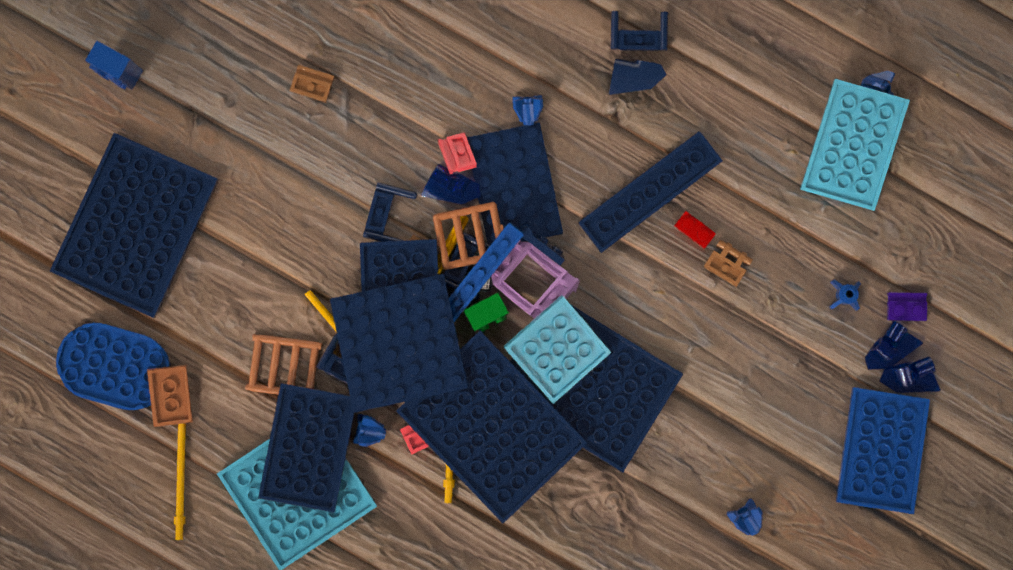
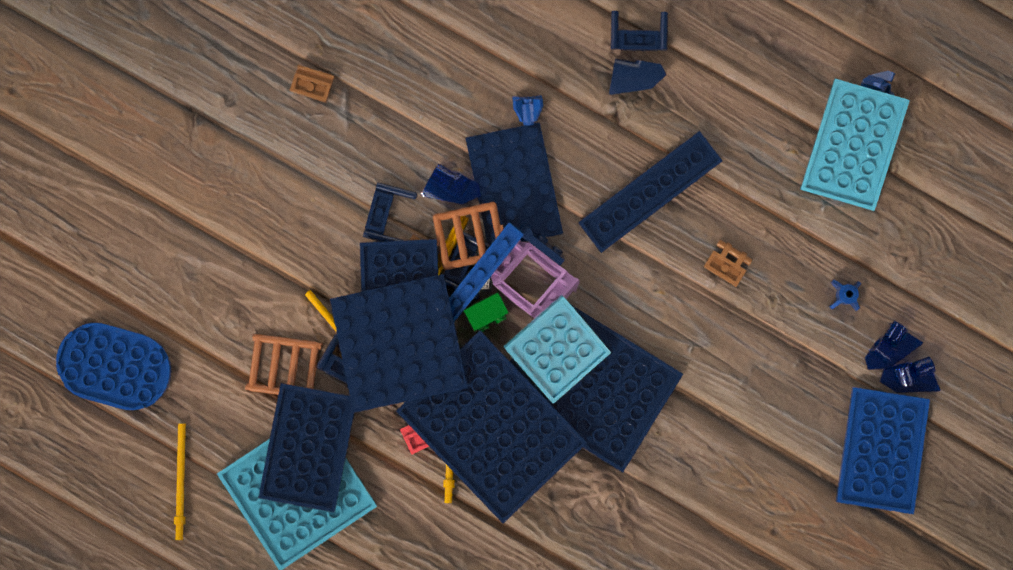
(113, 66): blue brick -> none
(134, 225): dark blue plate -> none
(169, 395): nougat tile -> none
(368, 431): blue brick -> none
(457, 153): coral plate -> none
(694, 229): red plate -> none
(747, 518): blue brick -> none
(906, 306): dark purple plate -> none

